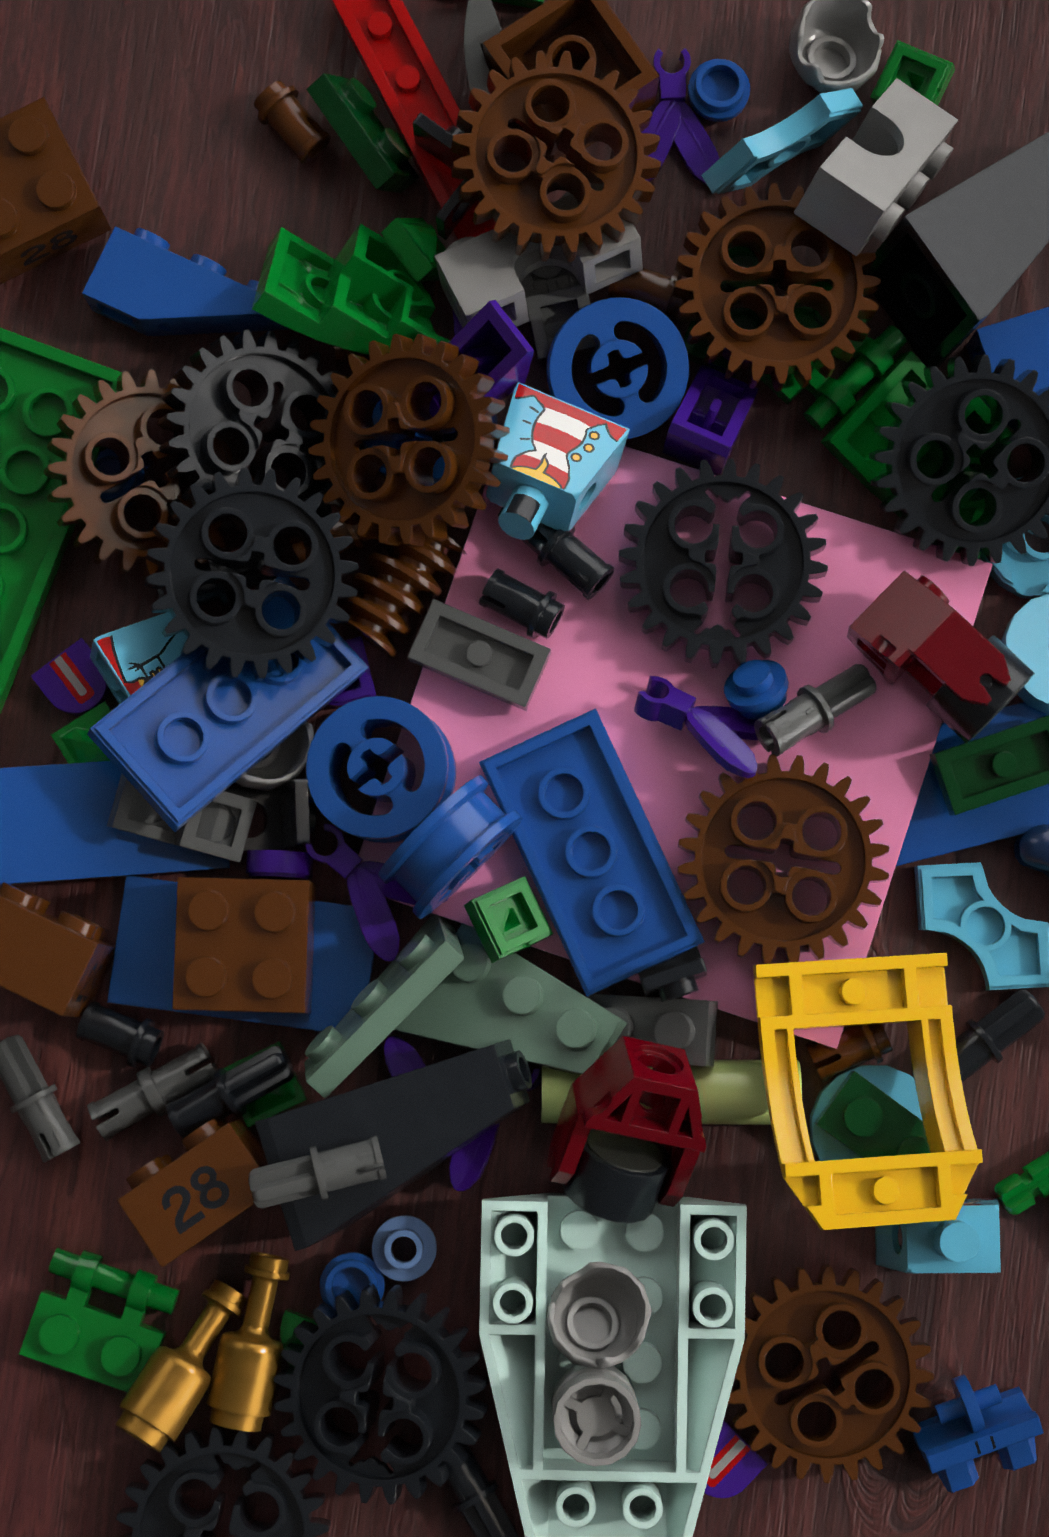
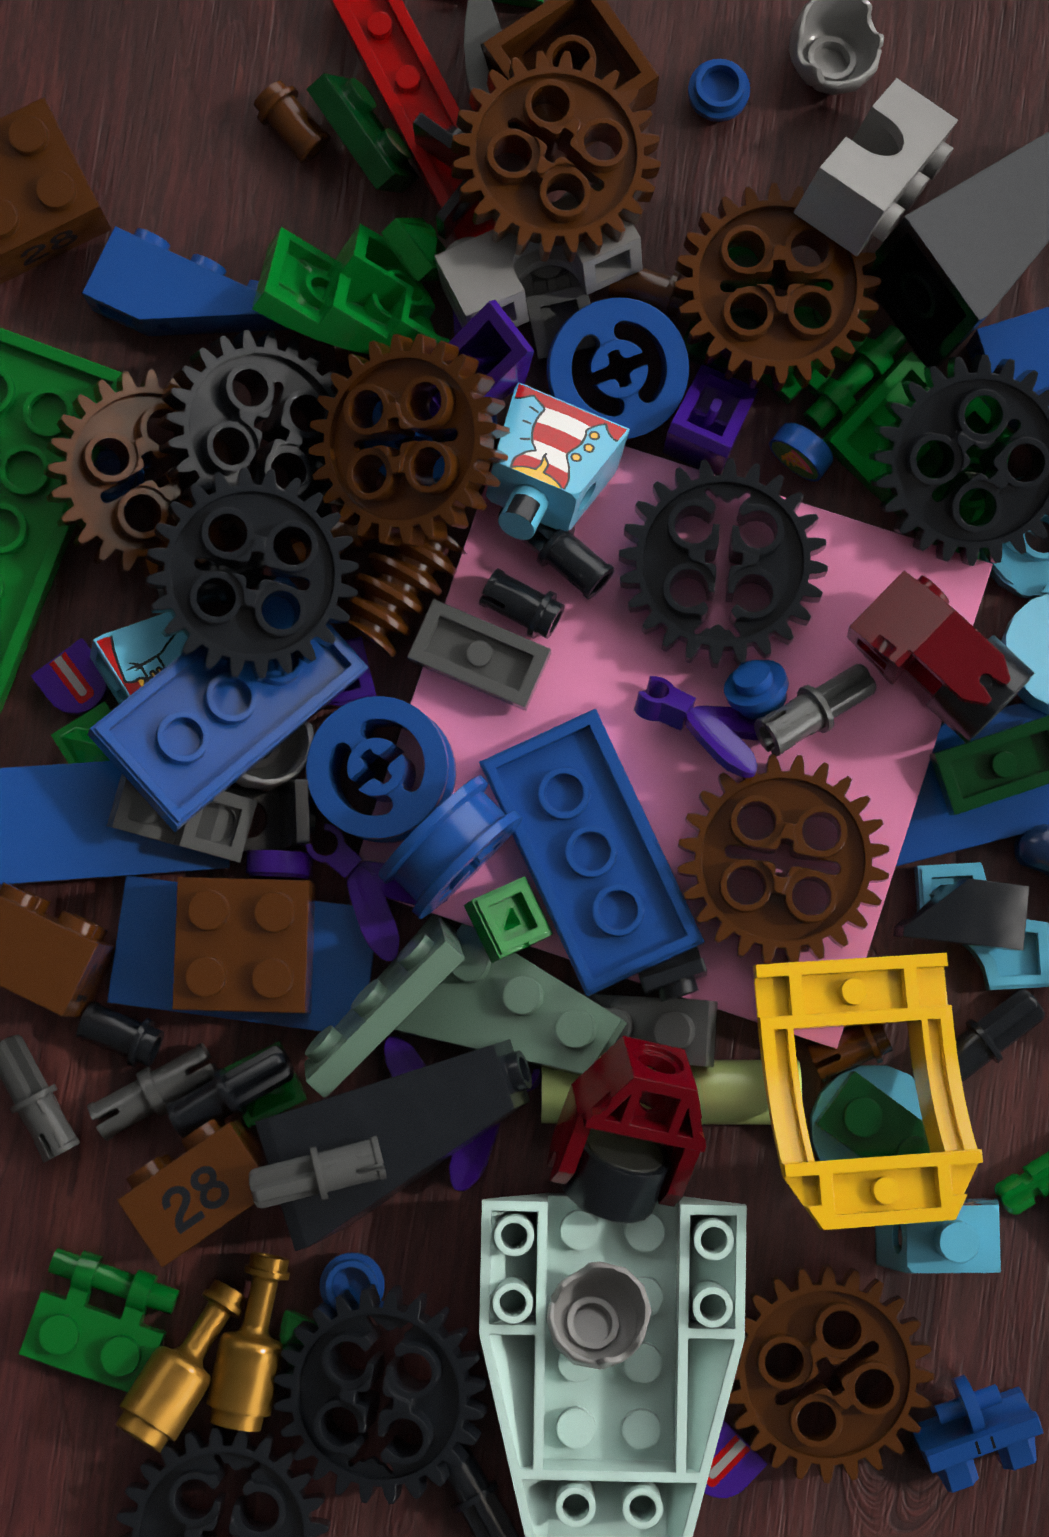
(404, 1227): medium blue plate -> none
(595, 1414): light grey wheel -> none
(677, 122): dark purple piece -> none
(798, 133): medium azure tile -> none
(801, 451): none -> blue tile
(918, 70): green tile -> none
(971, 914): none -> black slope

